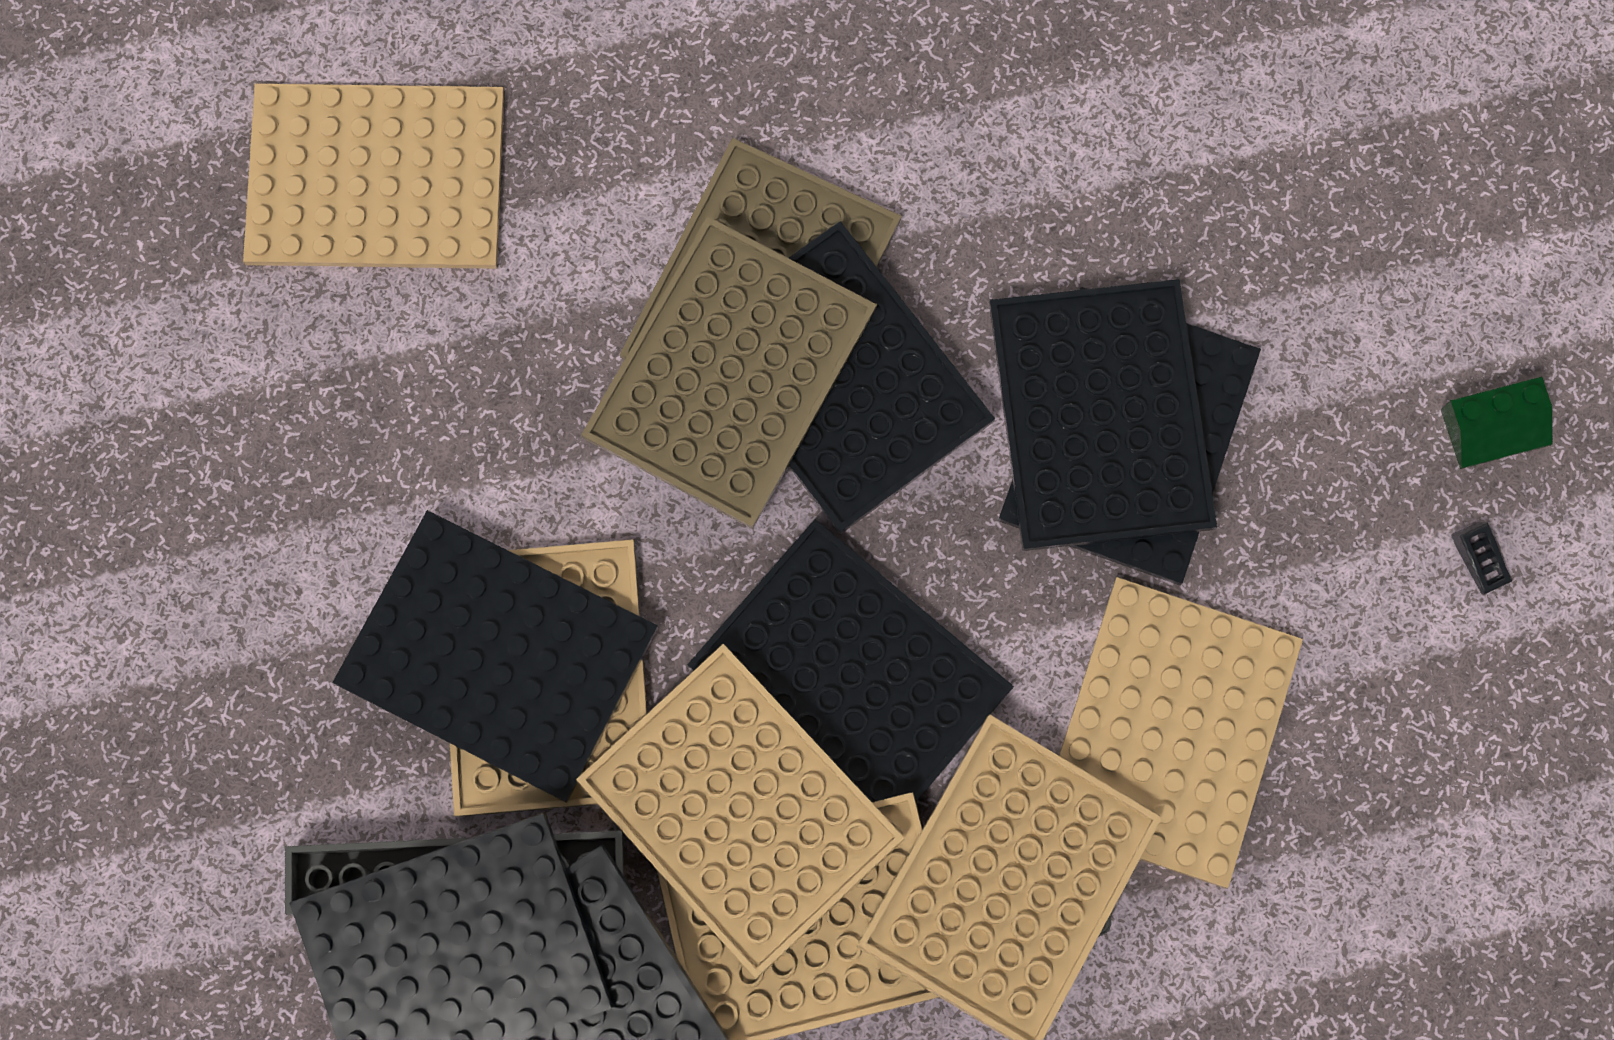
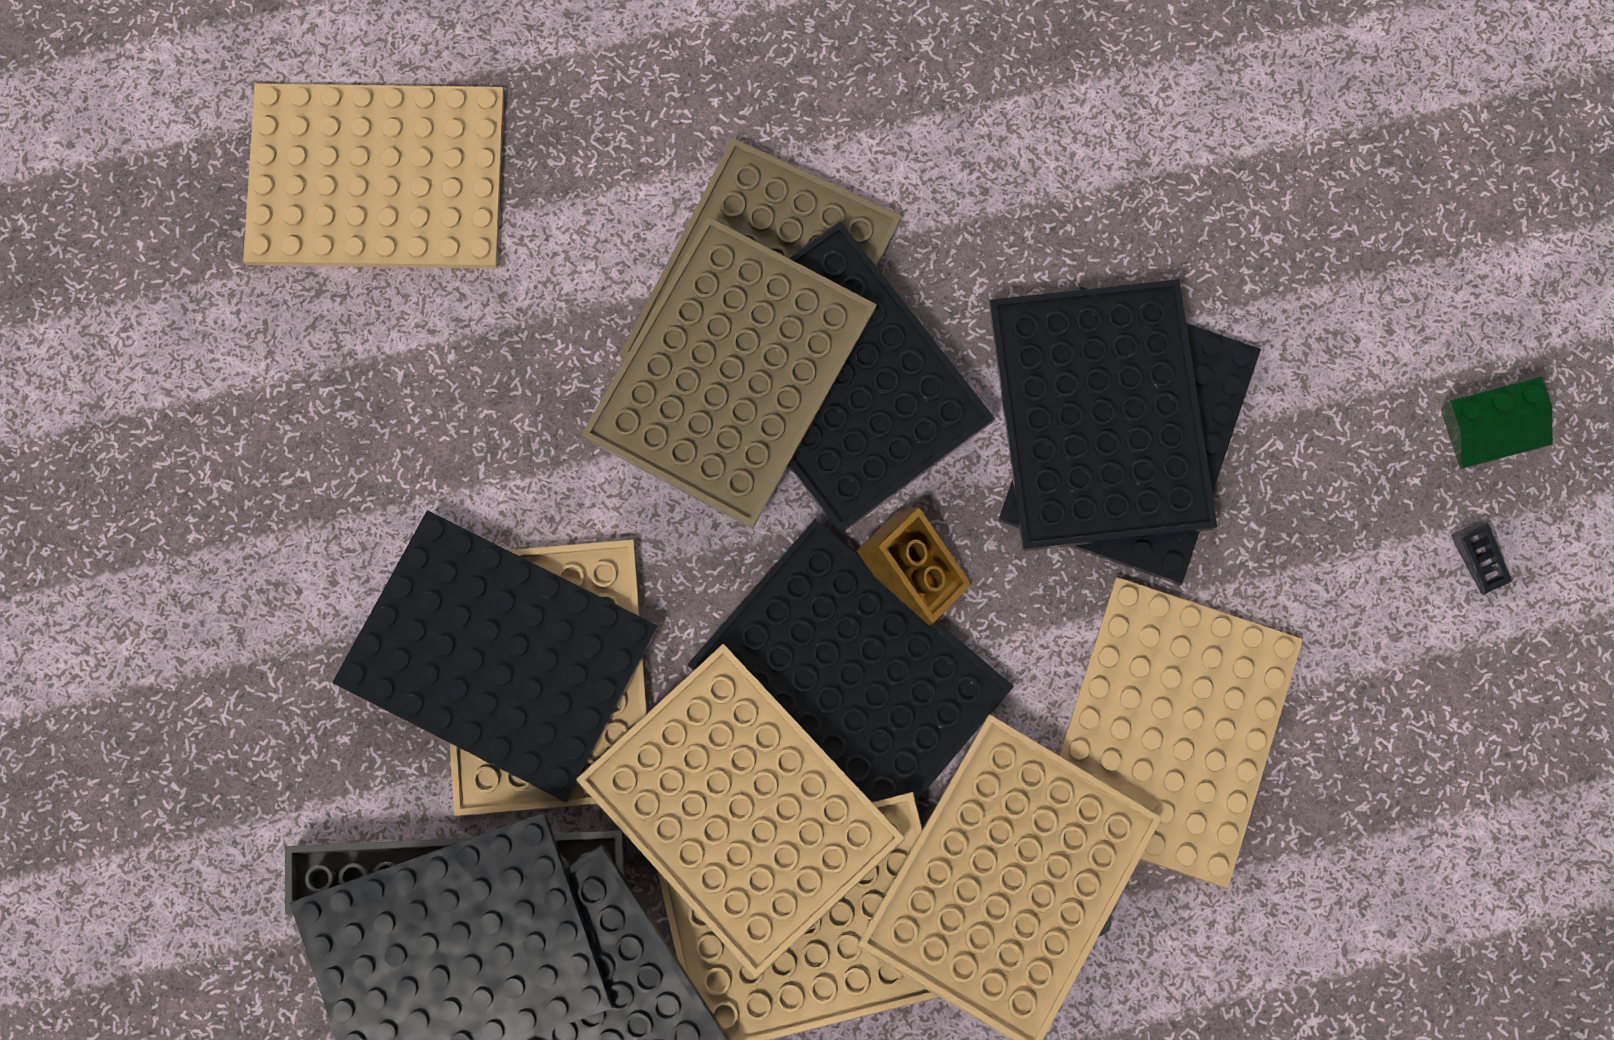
(915, 564): none -> pearl gold slope

